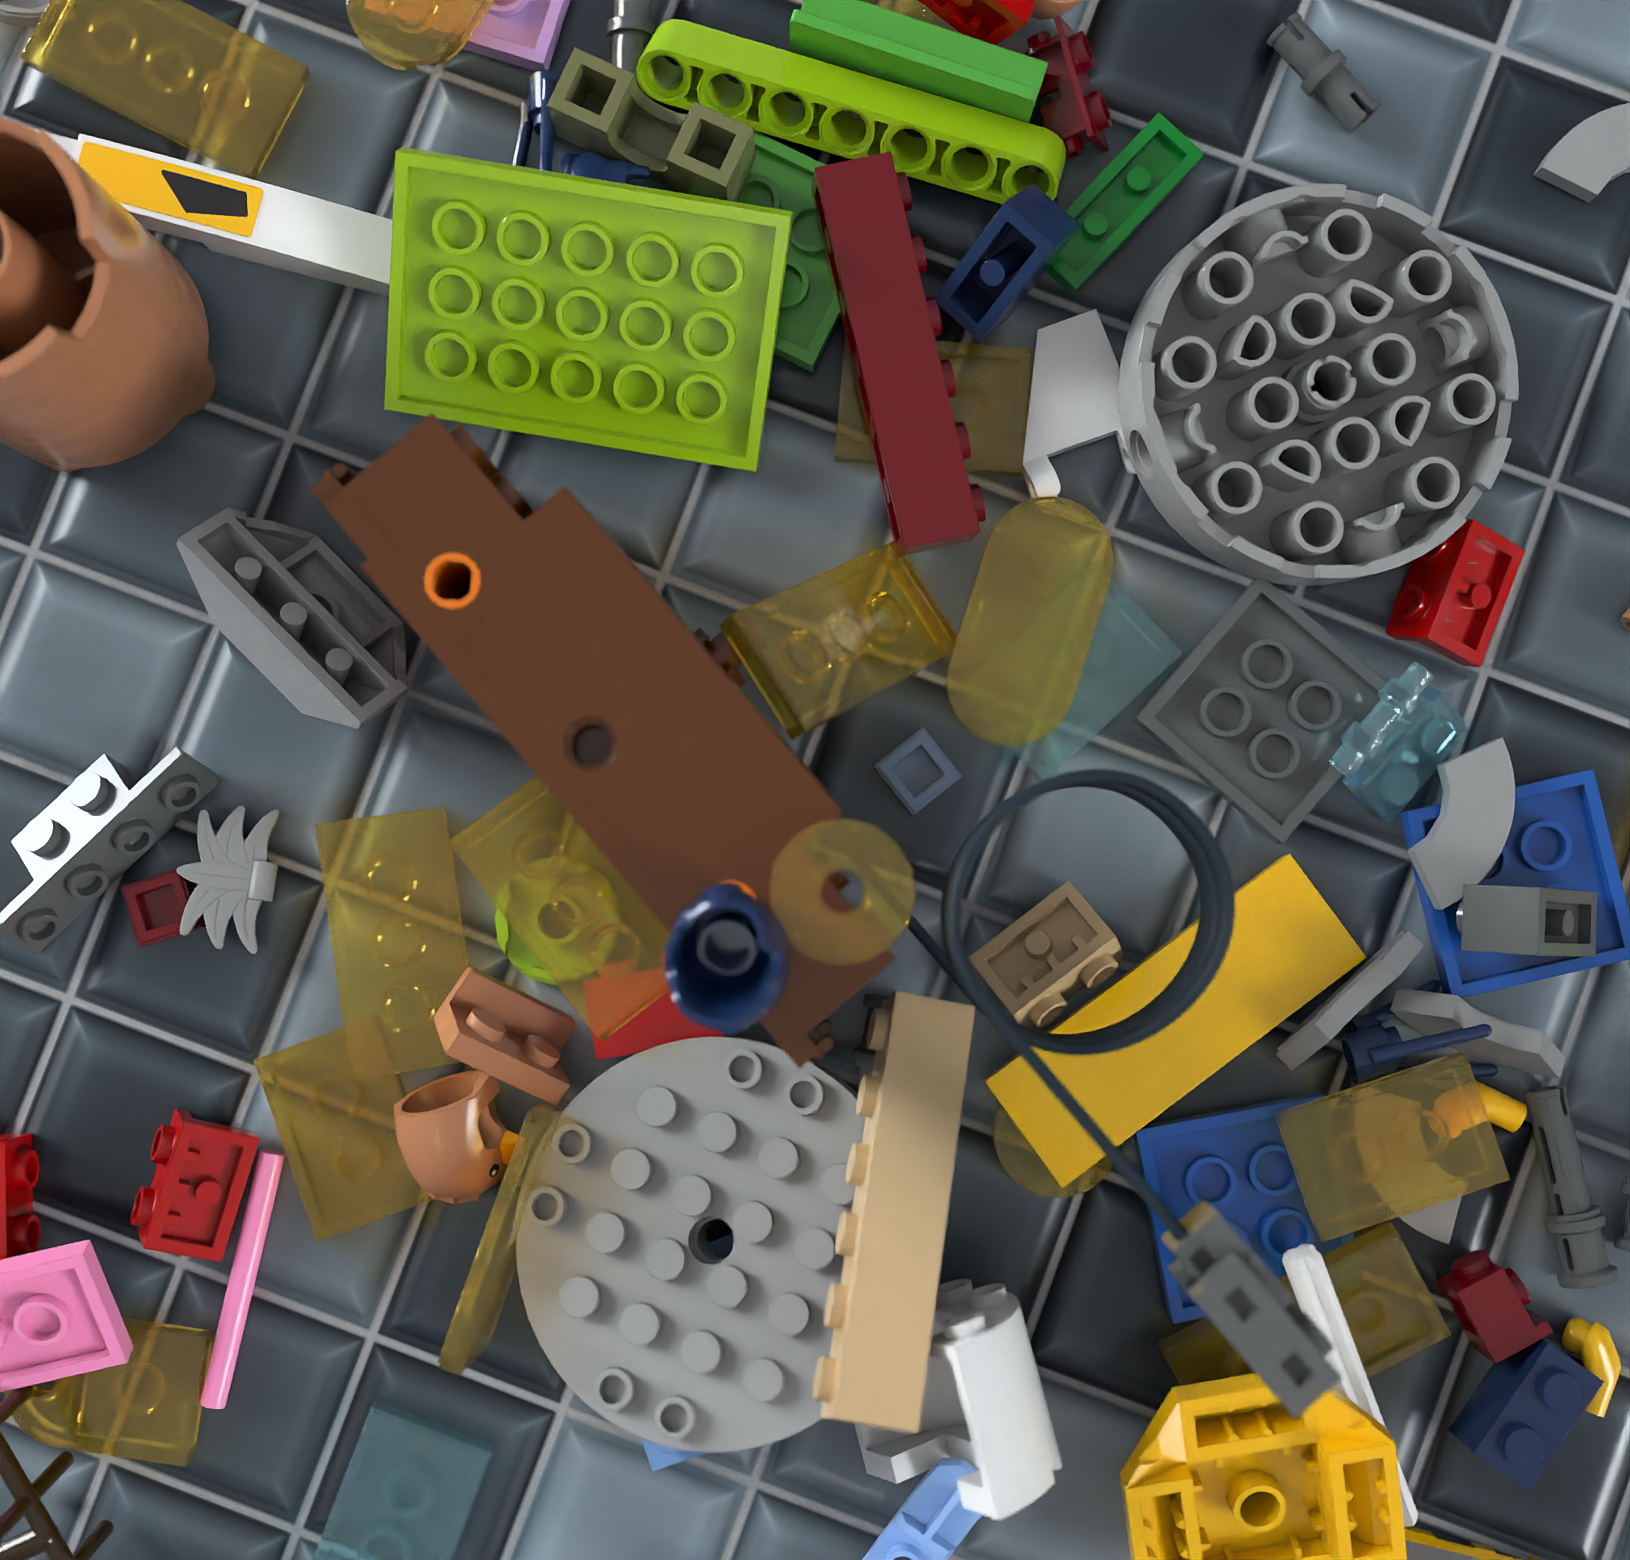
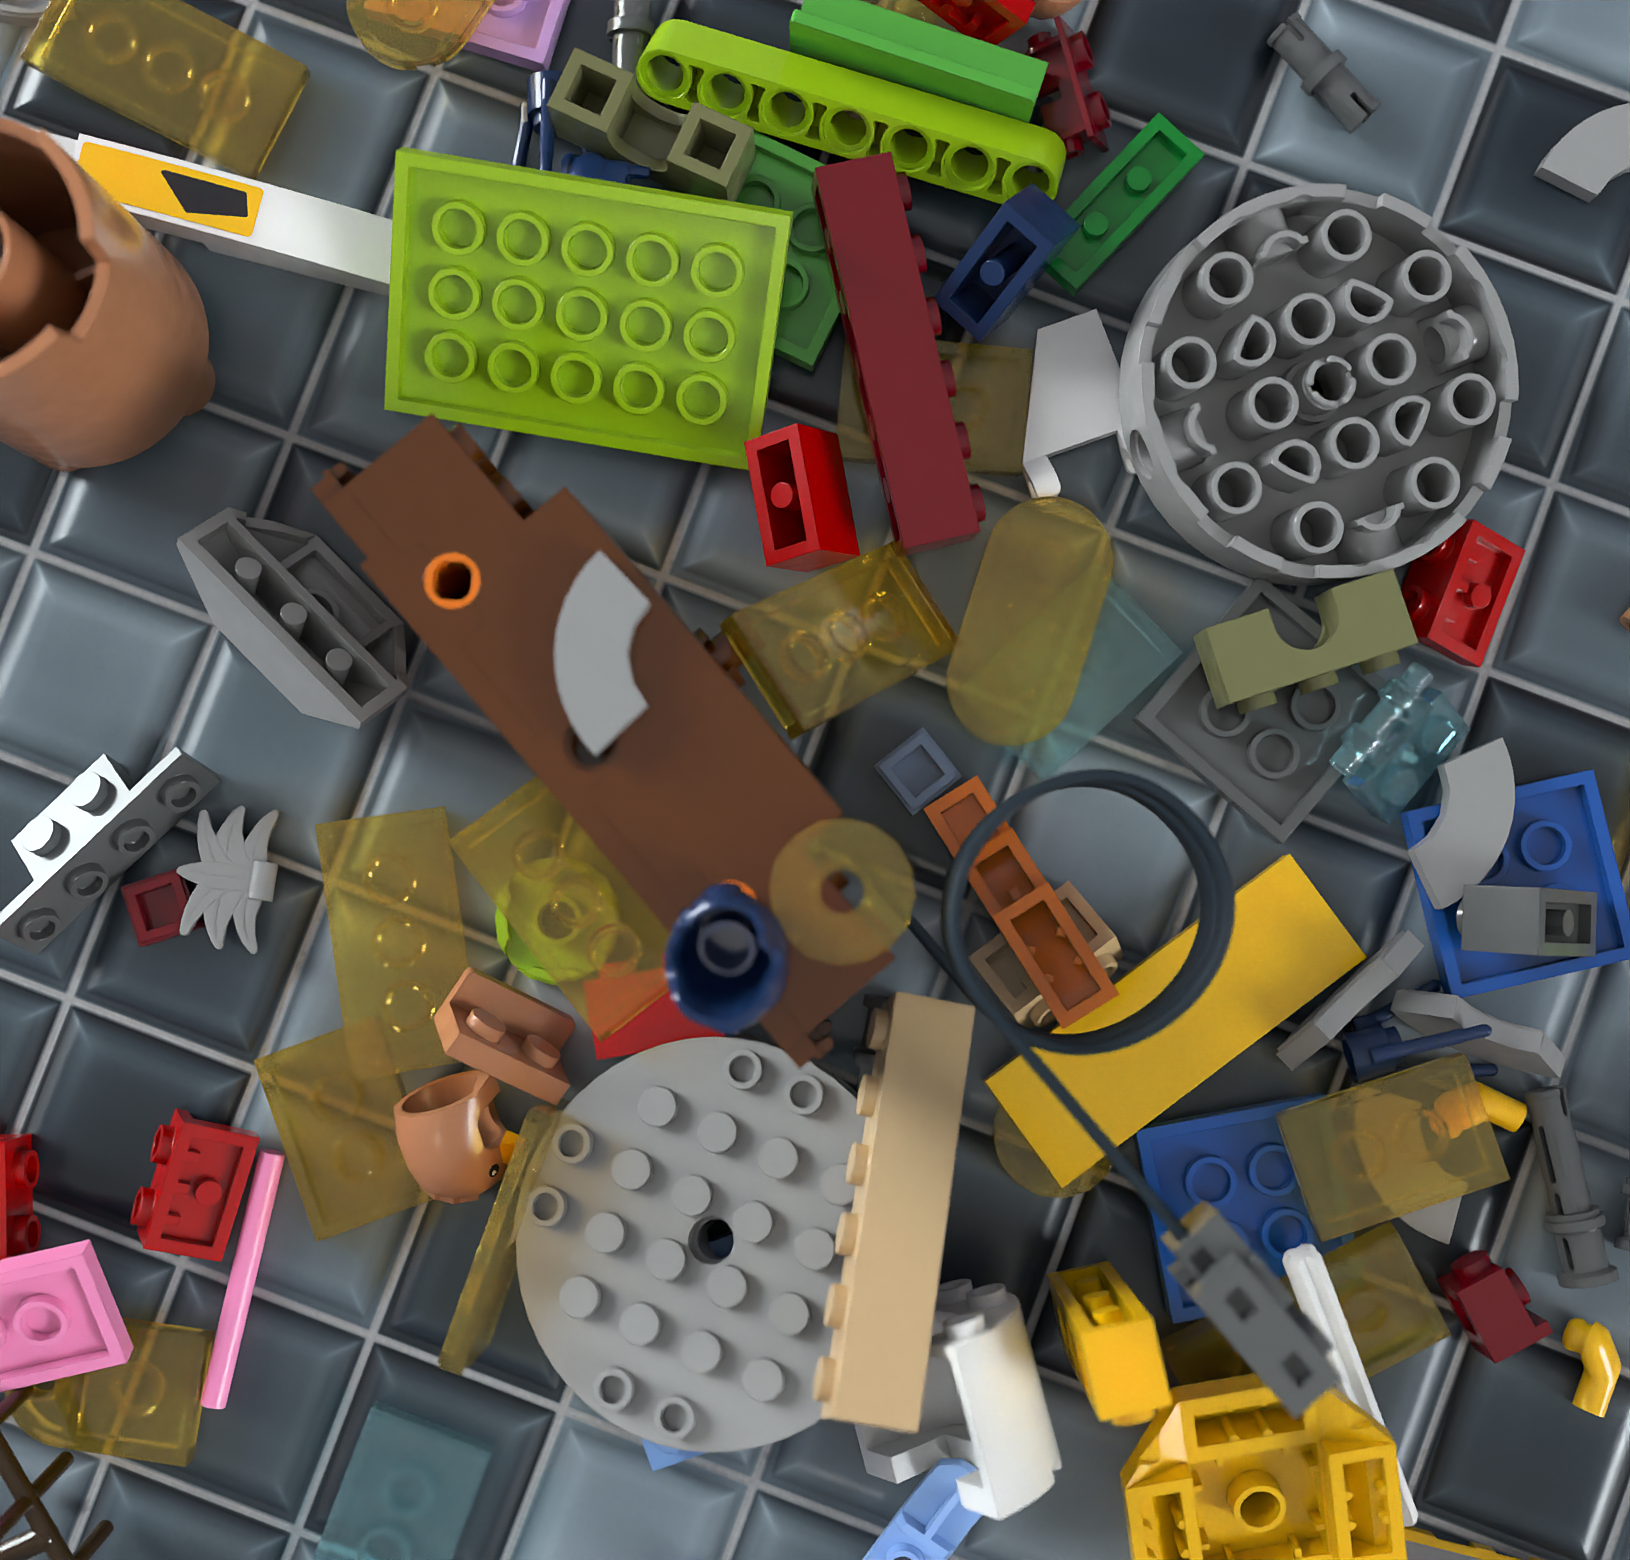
(594, 653): none -> light grey tile
(801, 498): none -> red brick
(1024, 907): none -> orange slope
(1109, 1343): none -> yellow brick
(1360, 625): none -> olive arch
(1525, 1410): dark blue brick -> none

